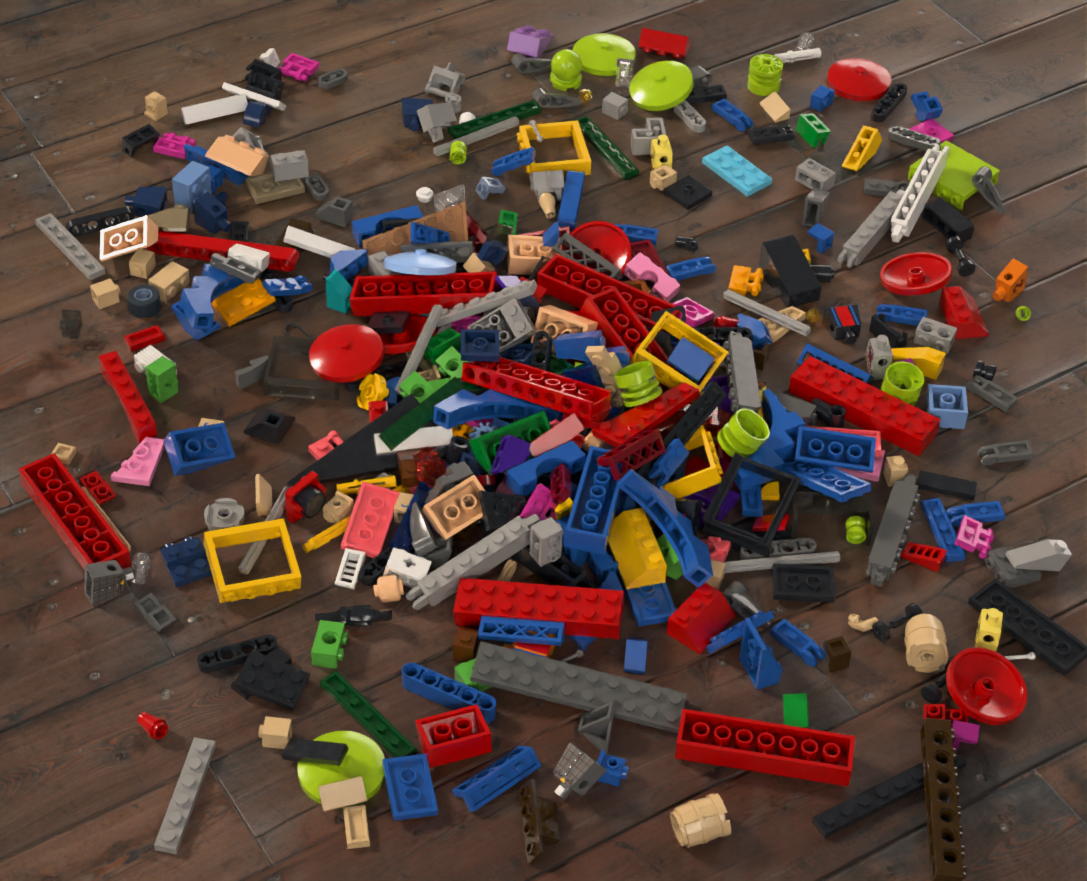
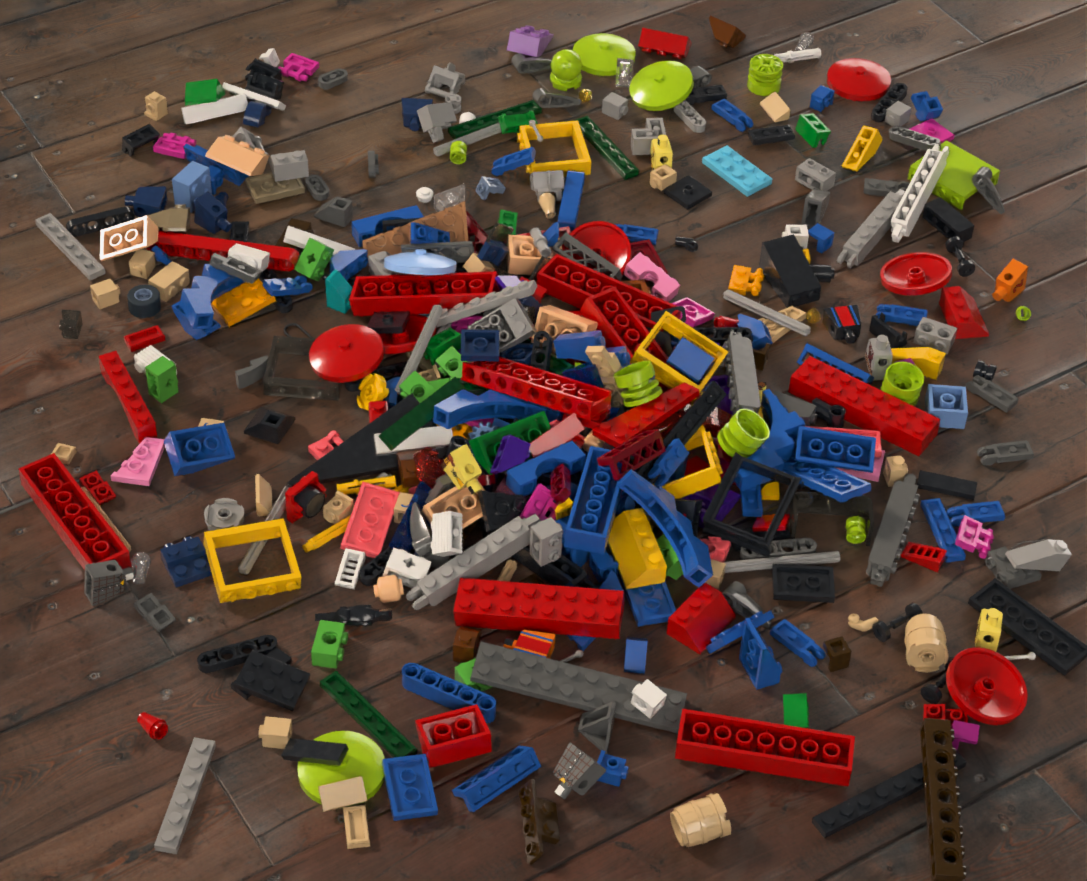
(161, 256): none -> blue tile
(203, 92): none -> green slope
(314, 259): none -> bright green brick
(373, 166): none -> dark grey plate
(446, 533): none -> white brick
(463, 469): none -> light yellow torso
(511, 123): none -> green hinge
(514, 630): blue fence -> none
(540, 242): none -> light grey pin
(648, 698): none -> white brick
(691, 268): blue hinge -> none
(726, 33): none -> reddish brown slope
(799, 232): none -> white brick
(898, 114): none -> light grey brick

